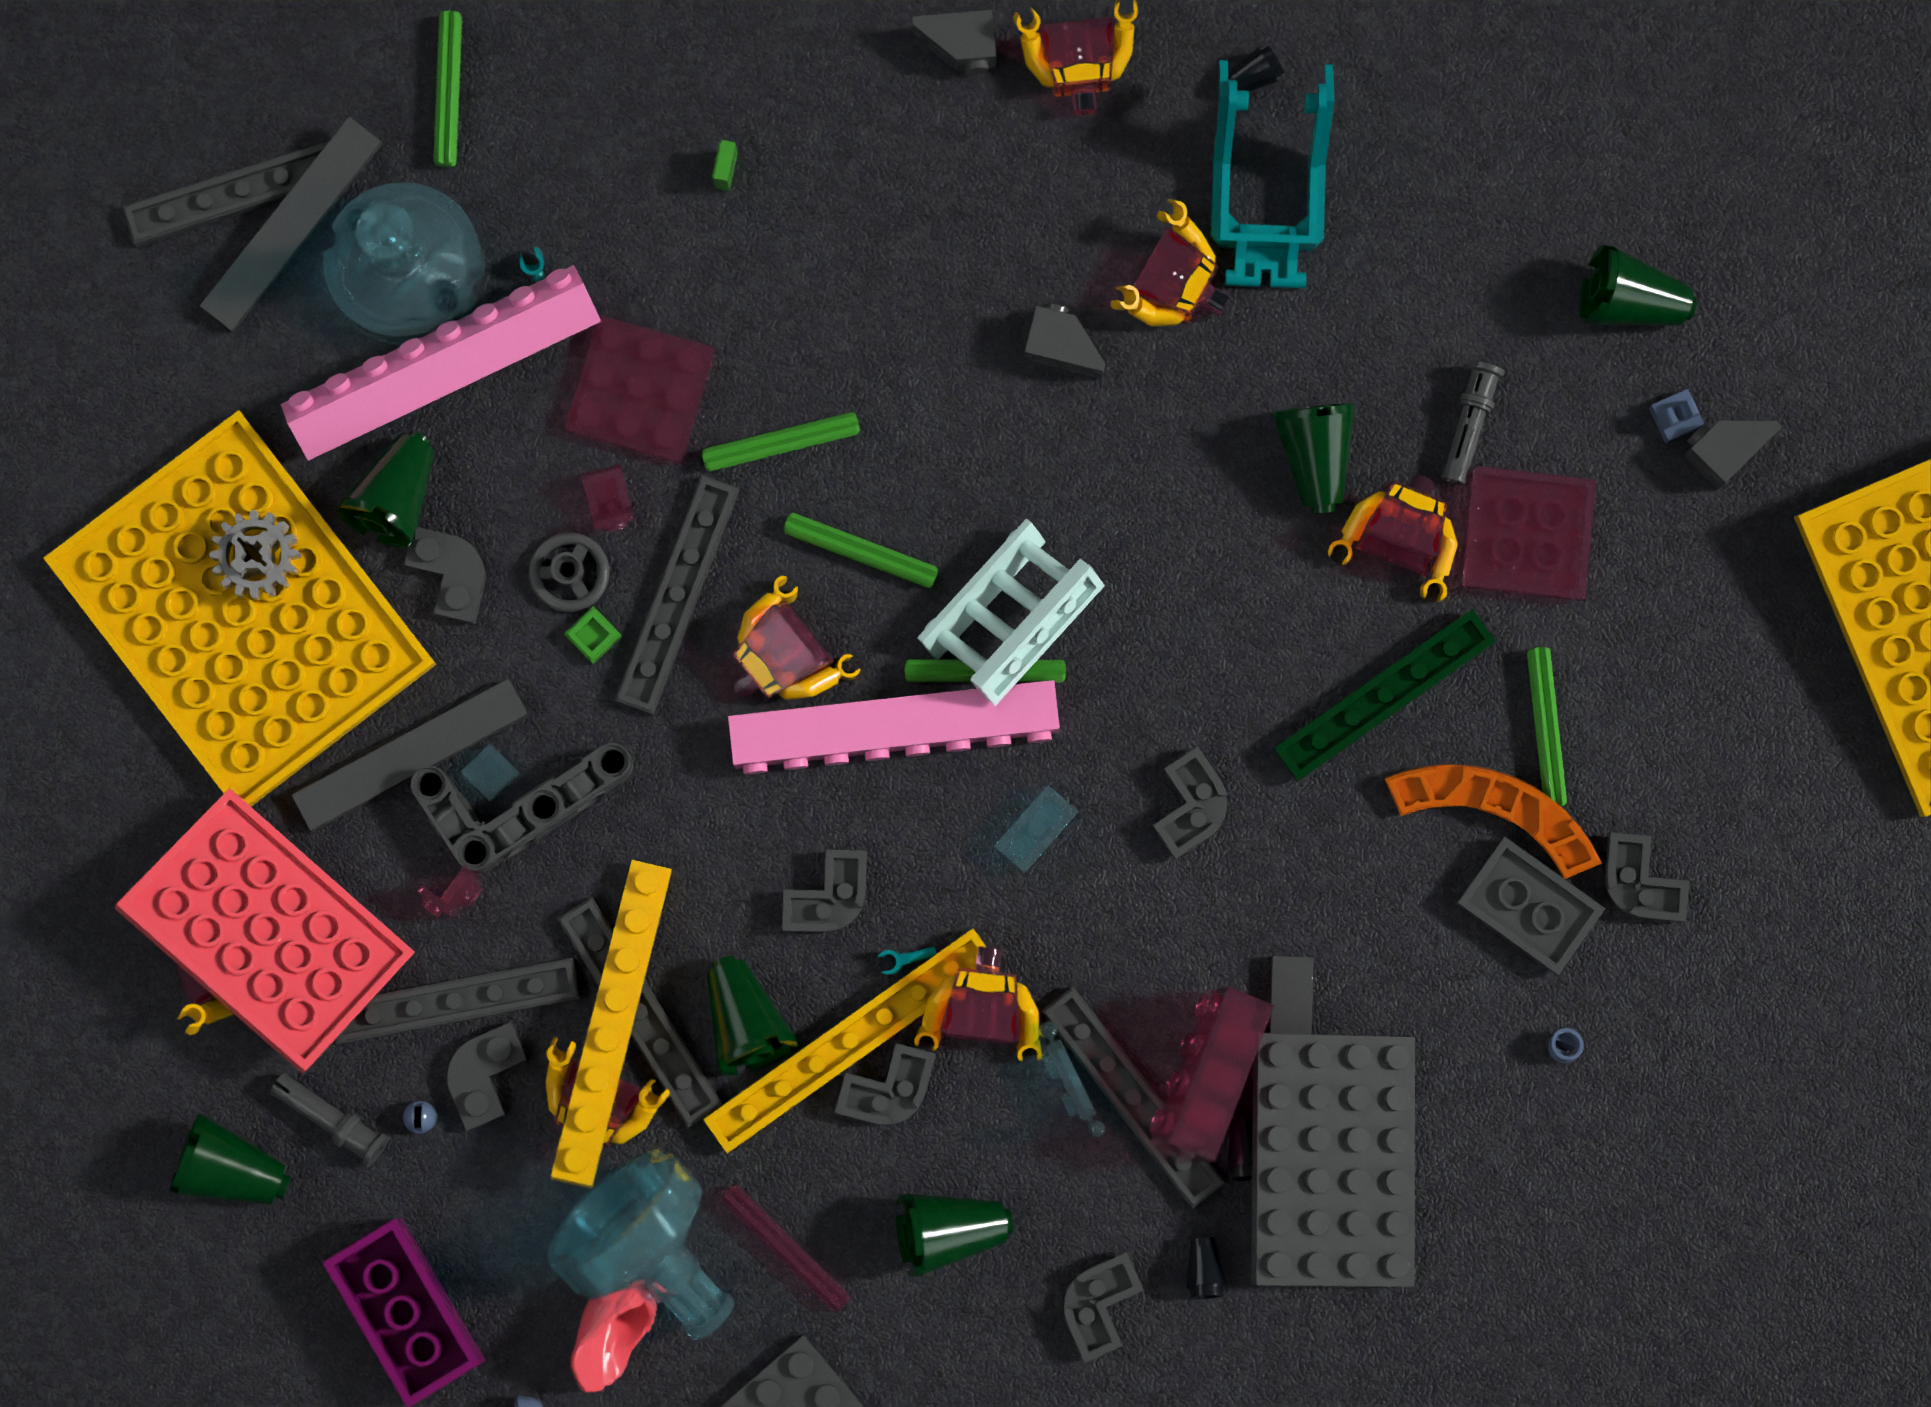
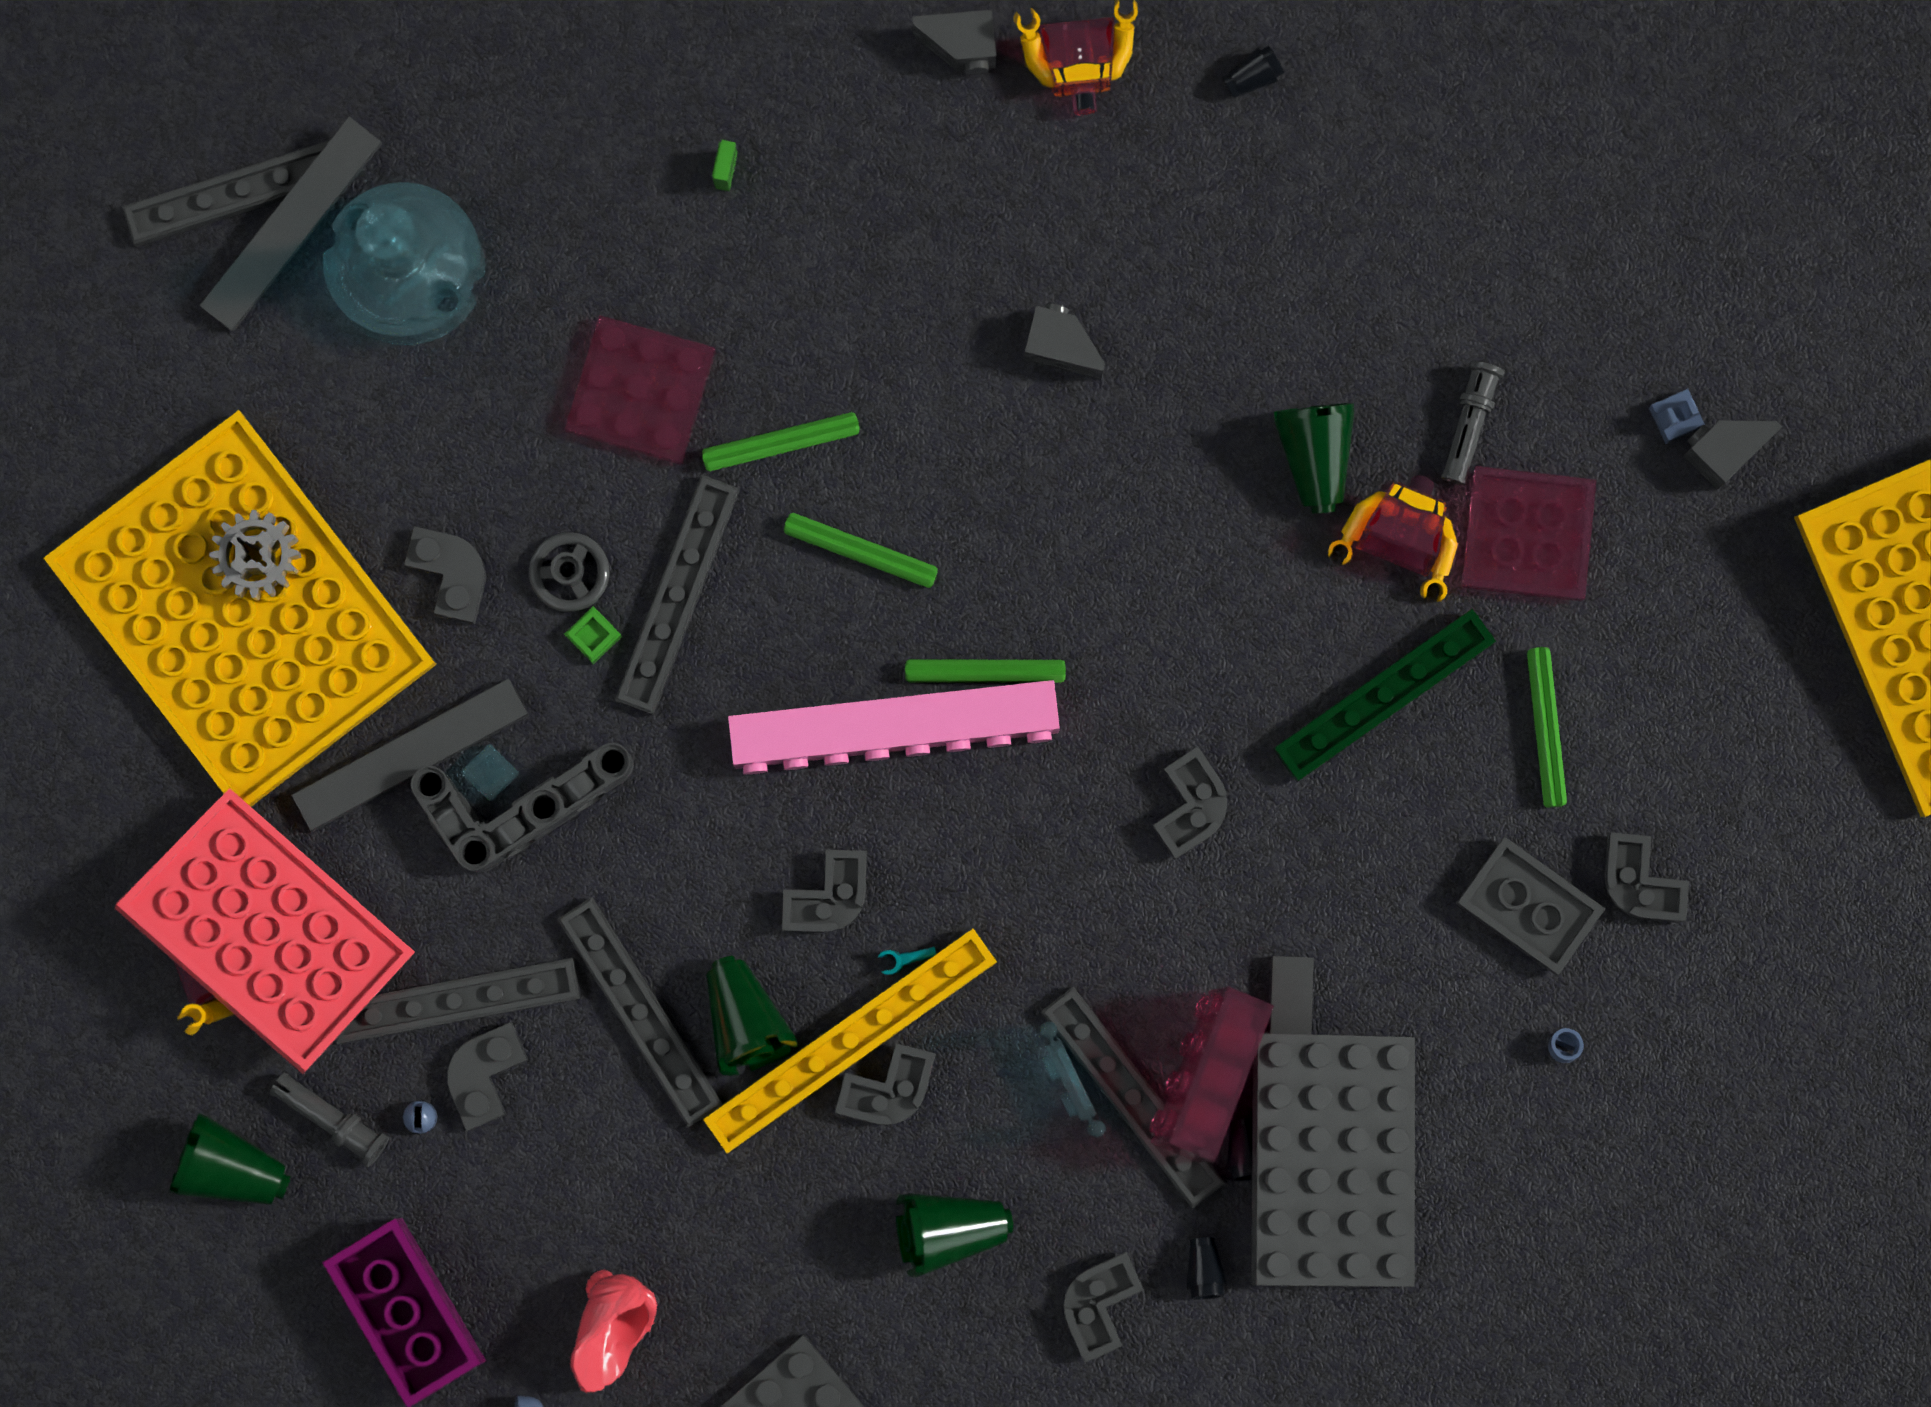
(391, 492): dark green cone -> none
(440, 362): bright pink brick -> none
(447, 88): bright green axle -> none
(460, 892): clear pink bracket -> none
(534, 270): teal hand -> none
(608, 498): clear pink bracket -> none
(611, 1024): yellow plate -> none
(631, 1108): yellow torso -> none
(635, 1235): clear light blue piece -> none
(782, 652): torso -> none
(785, 1248): clear pink axle -> none
(983, 1007): torso -> none
(1036, 829): clear light blue plate -> none
(1037, 631): light aqua fence -> none
(1175, 276): torso -> none
(1269, 247): teal piece -> none
(1502, 796): orange tile -> none
(1632, 293): dark green cone -> none

